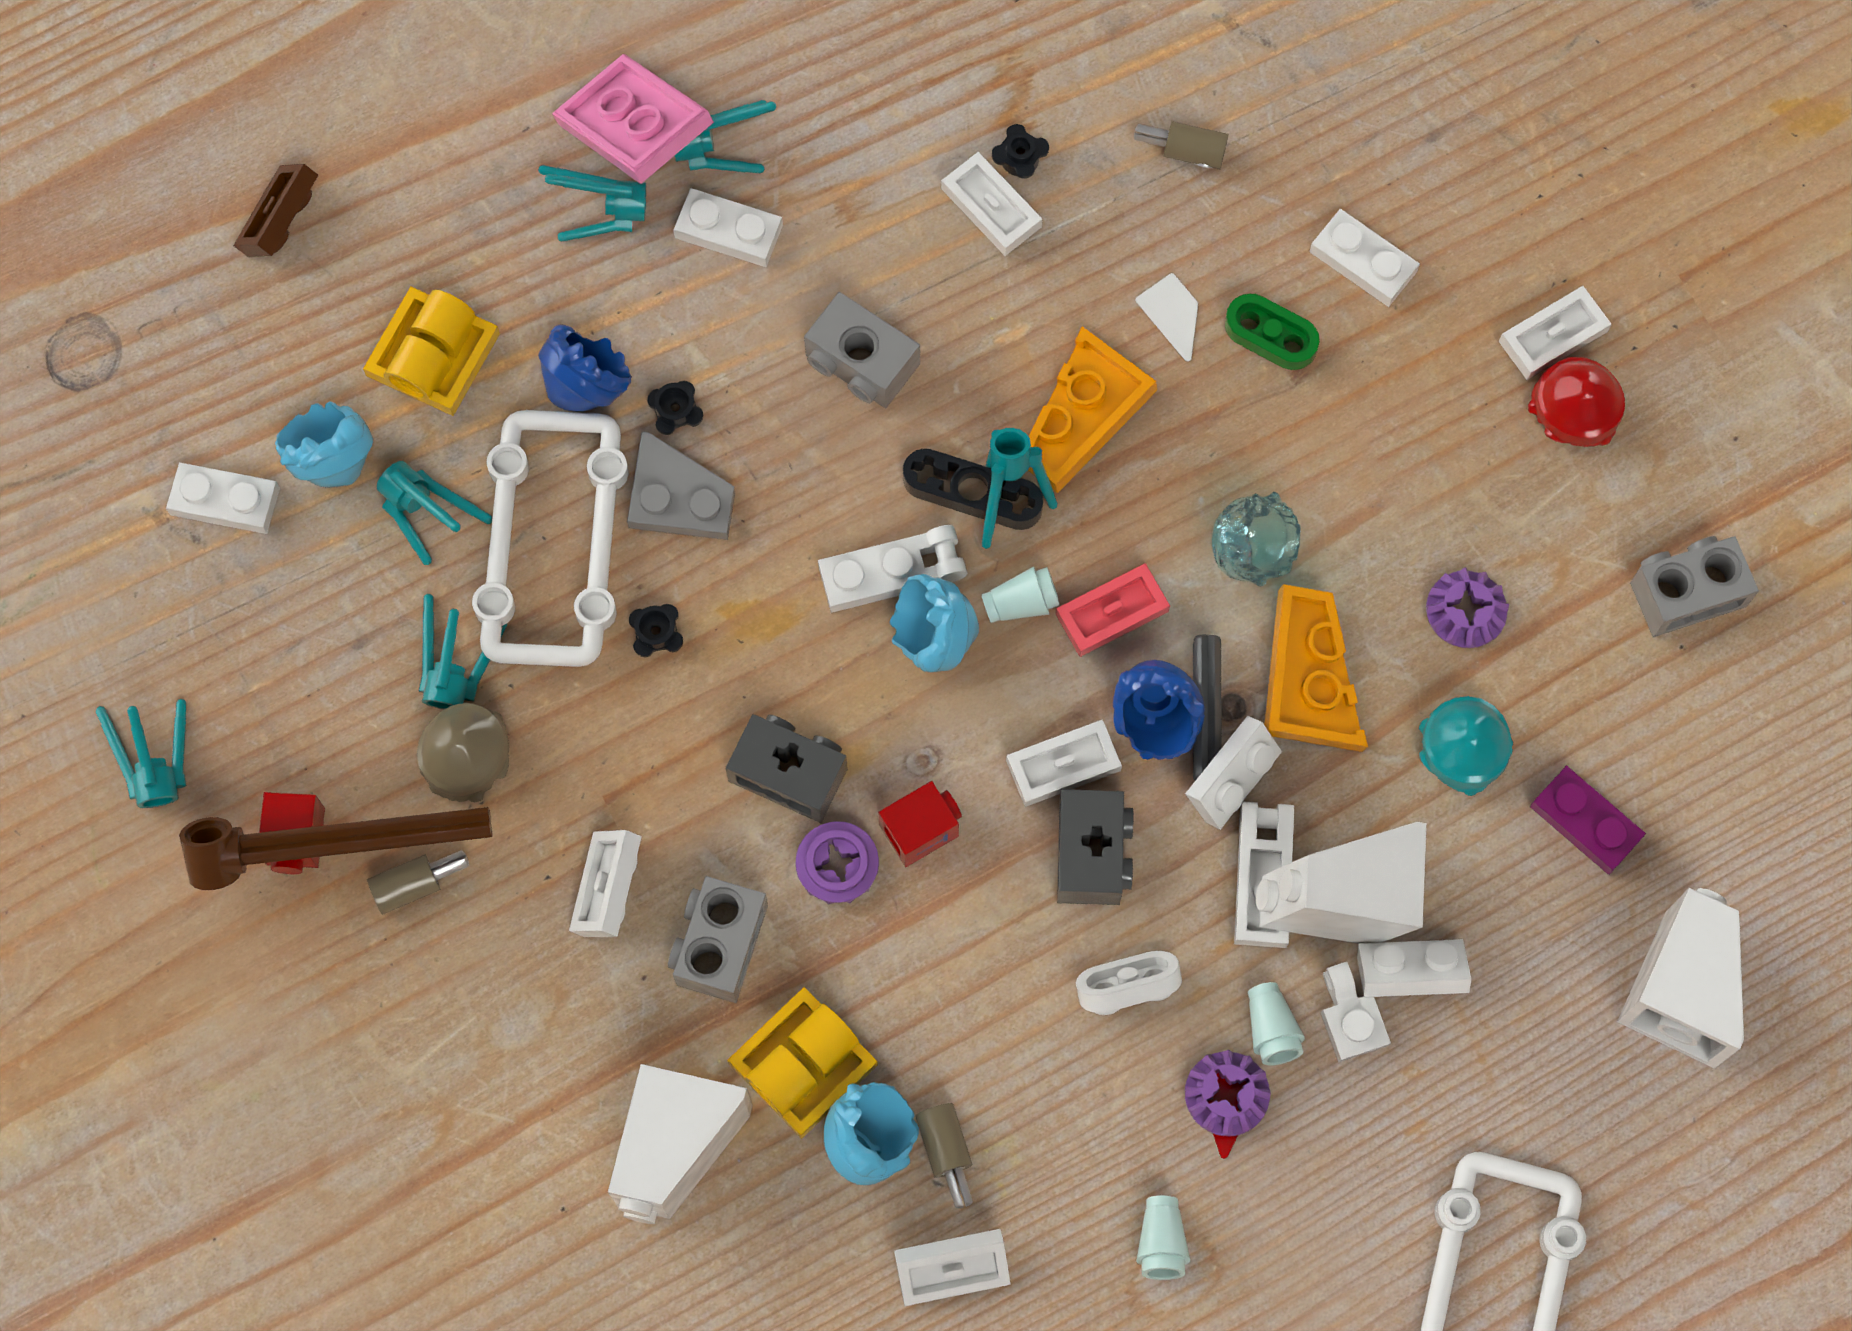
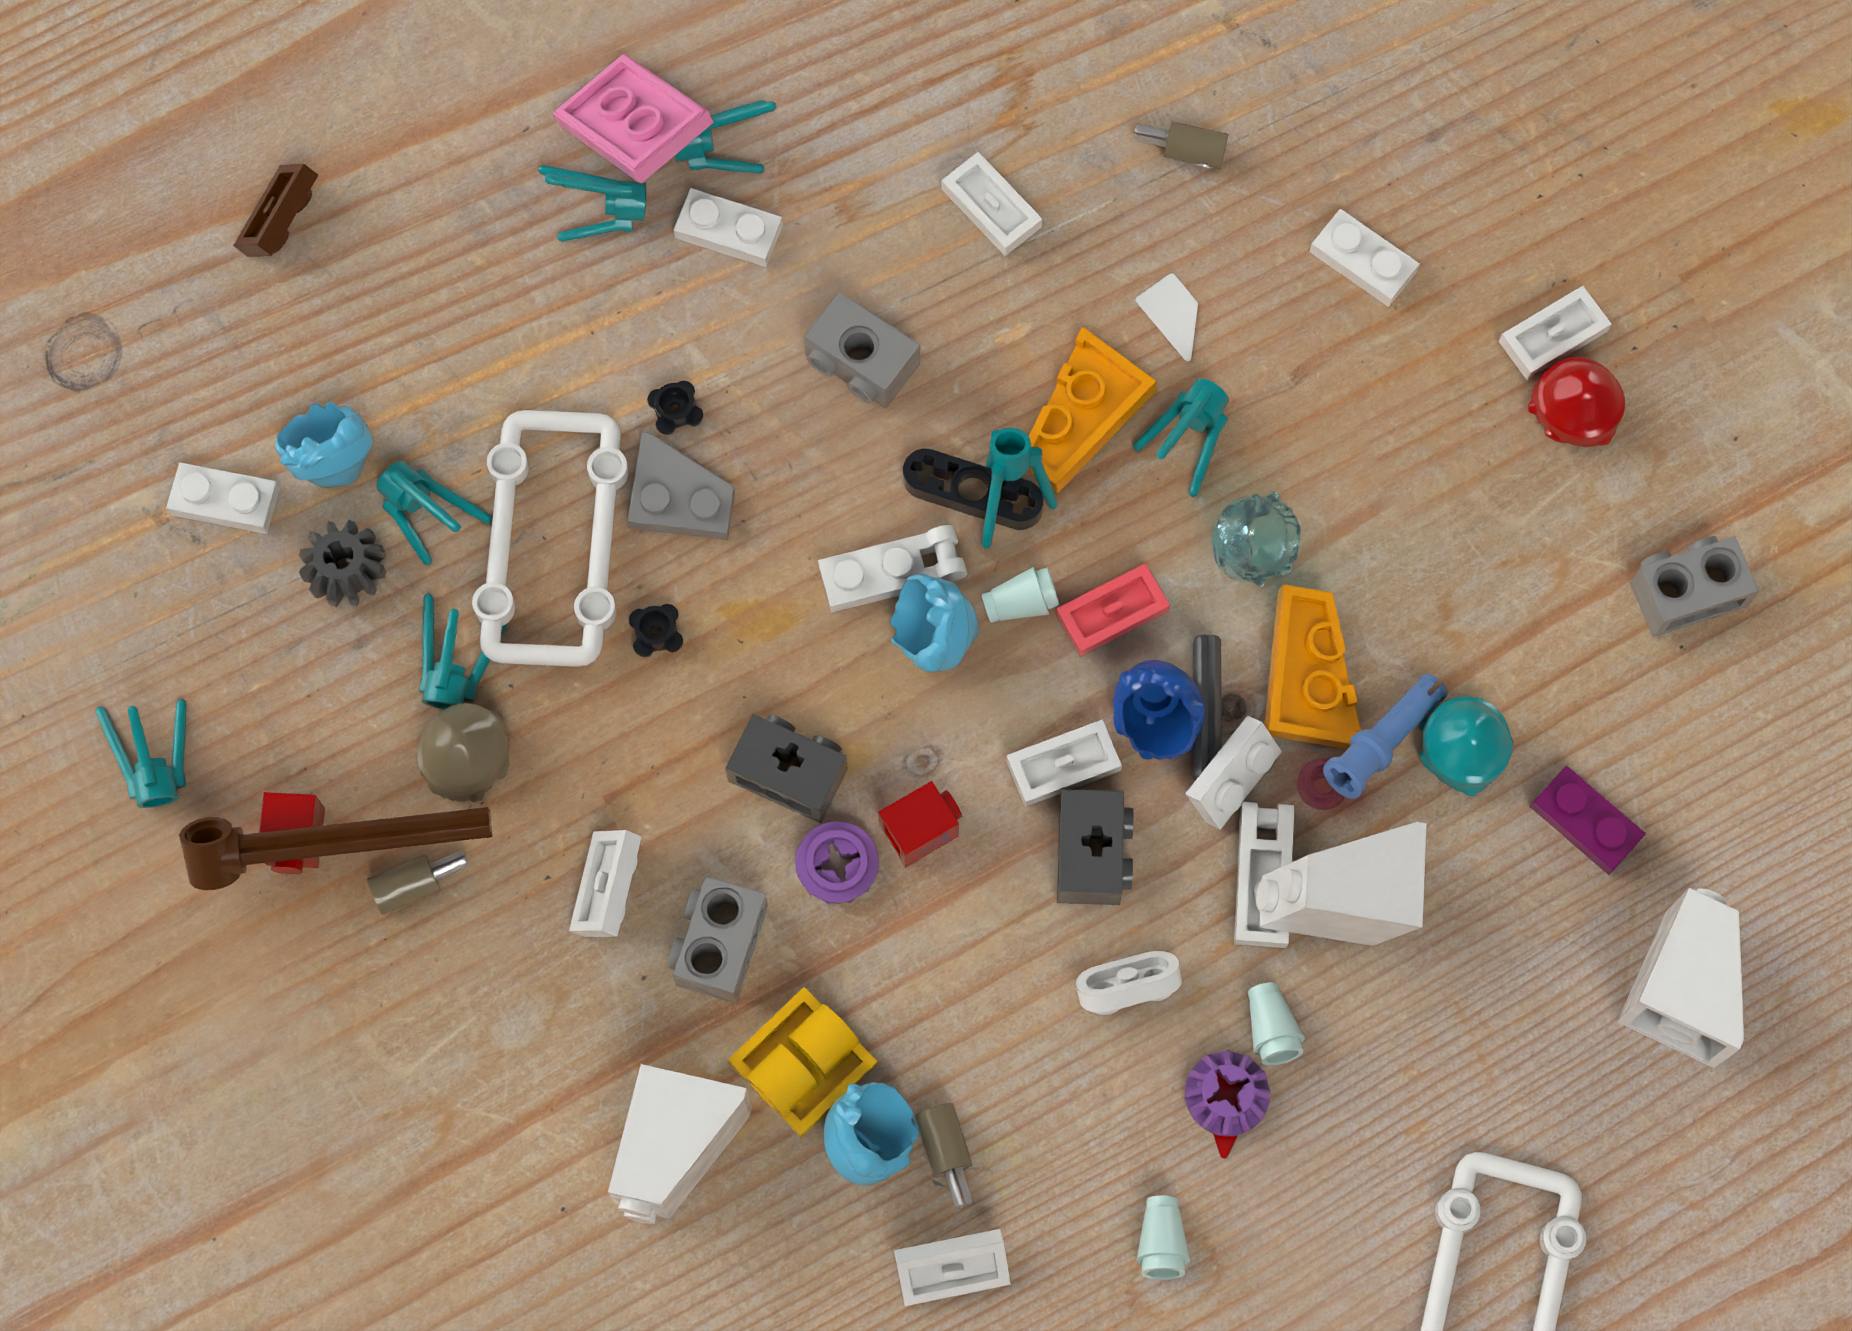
(324, 571): none -> dark grey gear
(432, 349): yellow plate -> none
(581, 371): blue hair -> none
(1015, 164): black plate -> none
(1197, 410): none -> teal plant
(1274, 330): green plate -> none
(1307, 791): none -> clear pink plate
(1352, 1022): white plate -> none
(1374, 748): none -> medium blue pin
(1413, 968): white plate -> none
(1452, 623): medium lavender gear -> none

